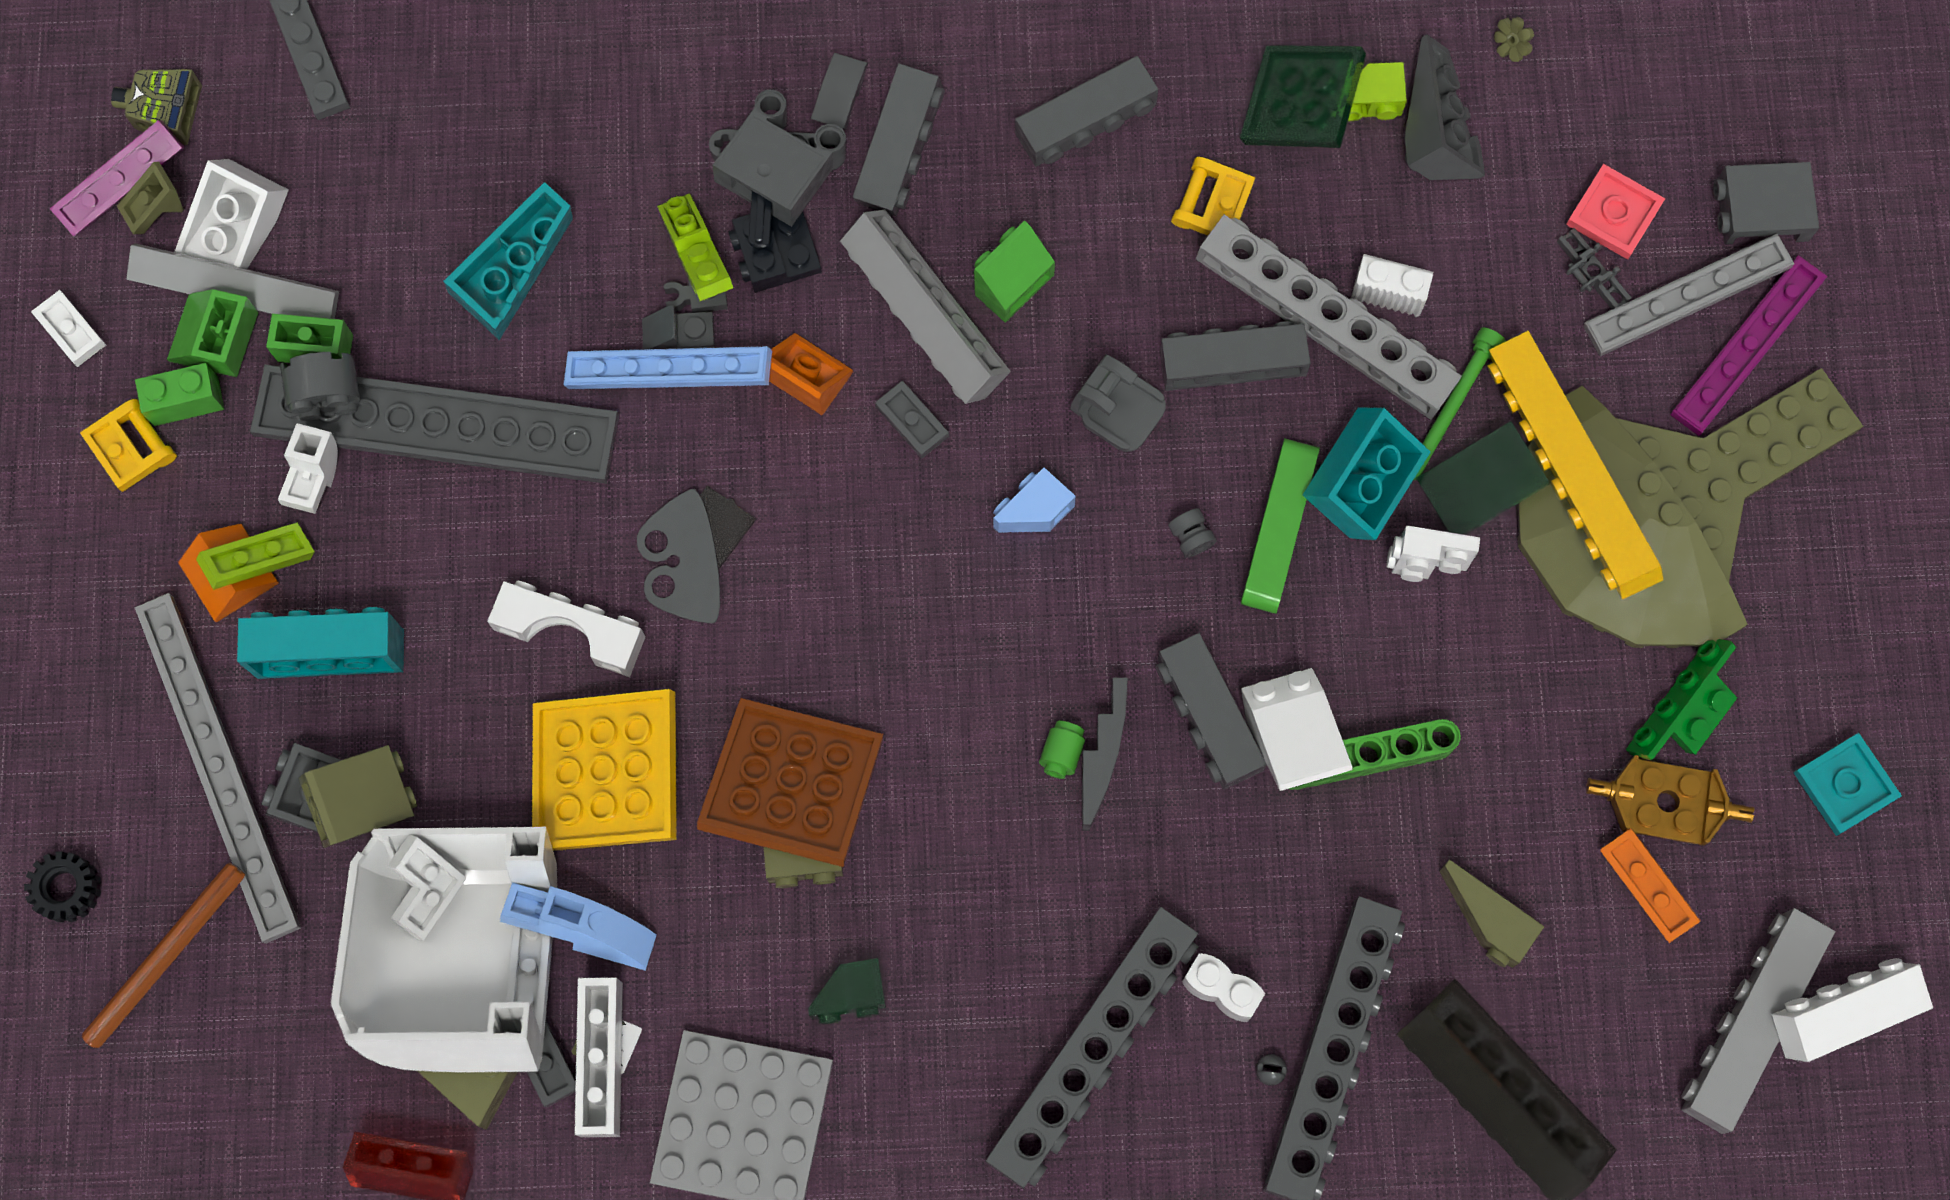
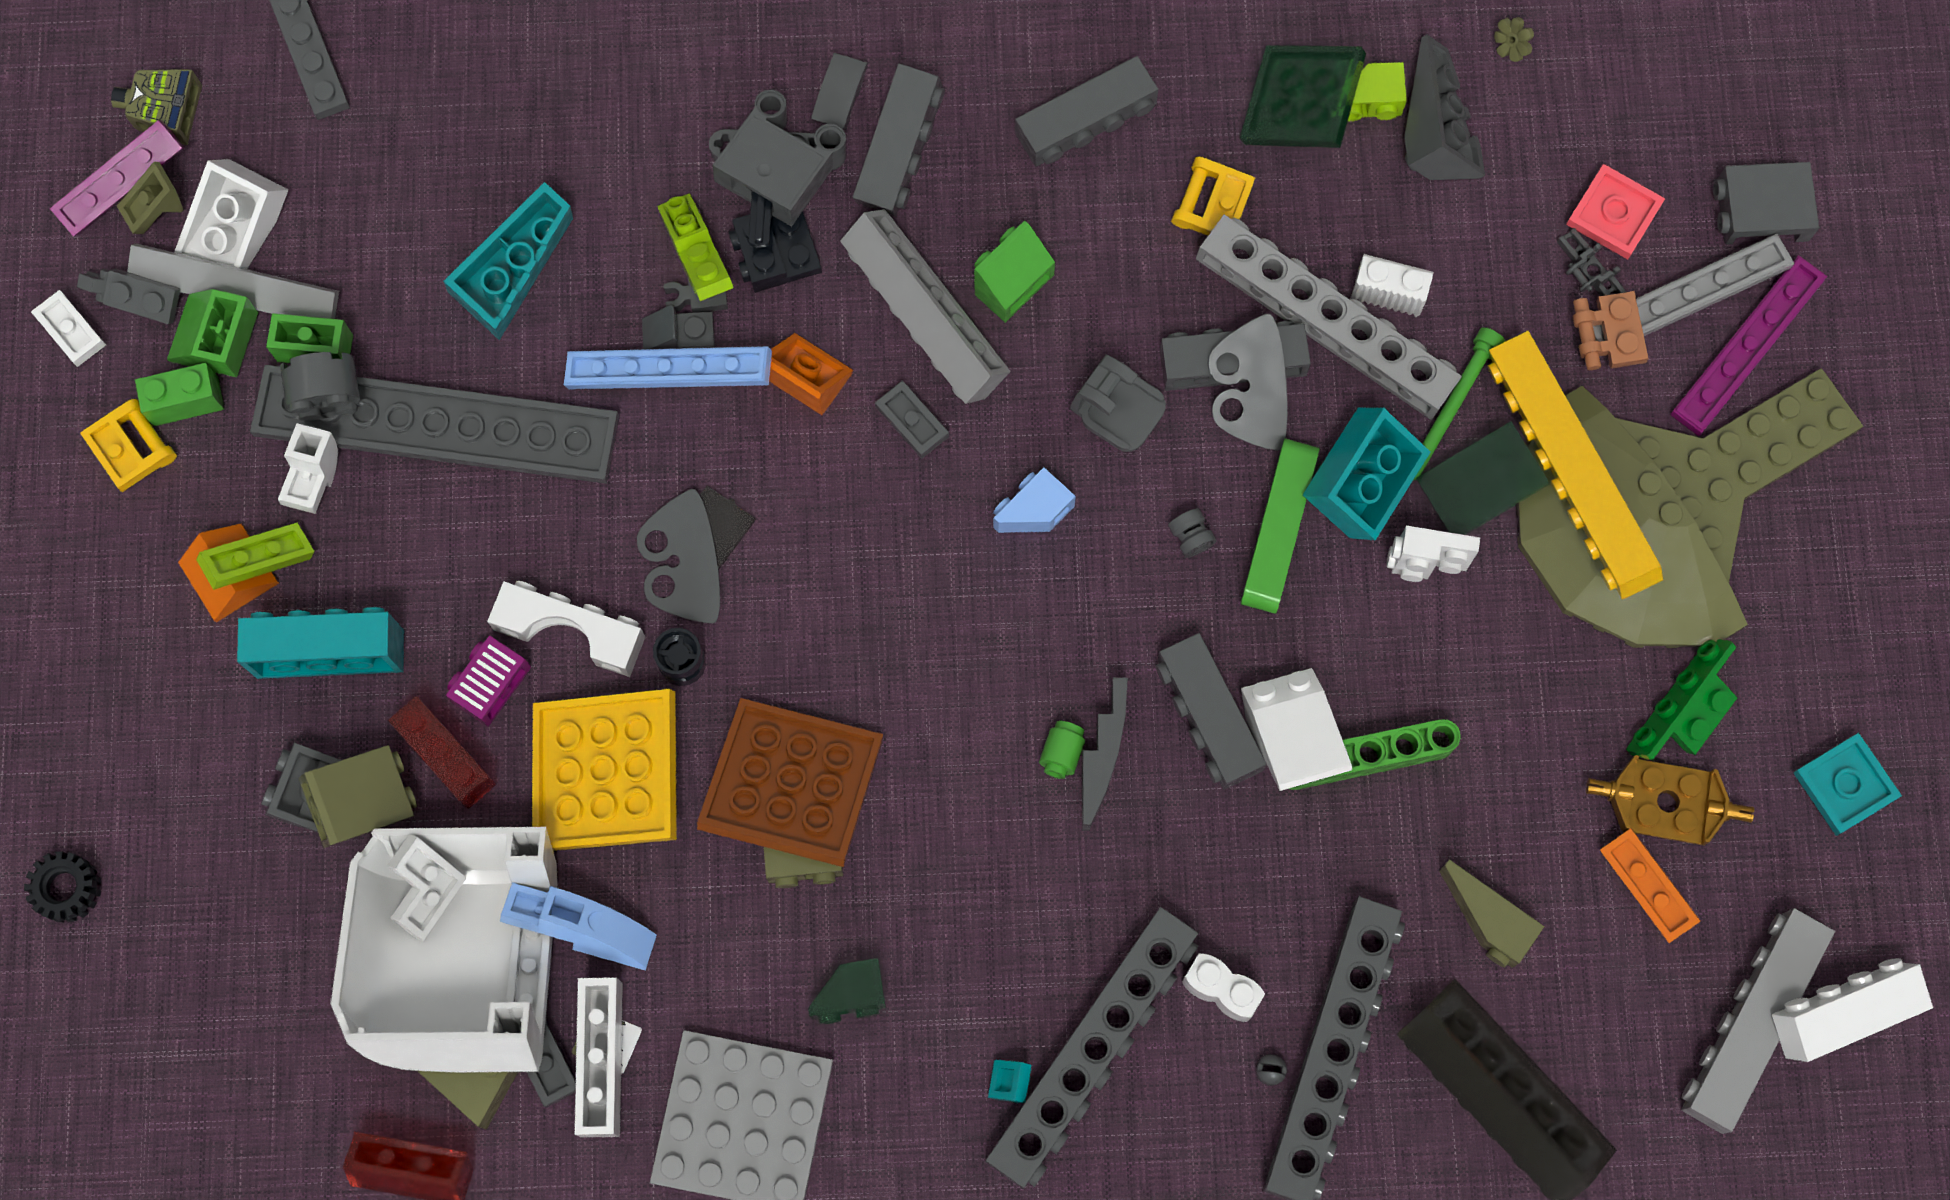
(132, 293): none -> dark grey hinge
(163, 955): dark orange axle -> none
(217, 768): light grey plate -> none
(442, 752): none -> clear red brick
(487, 680): none -> magenta brick
(679, 656): none -> black wheel
(1009, 1081): none -> teal plate
(1263, 365): none -> piece
(1620, 327): none -> nougat plate

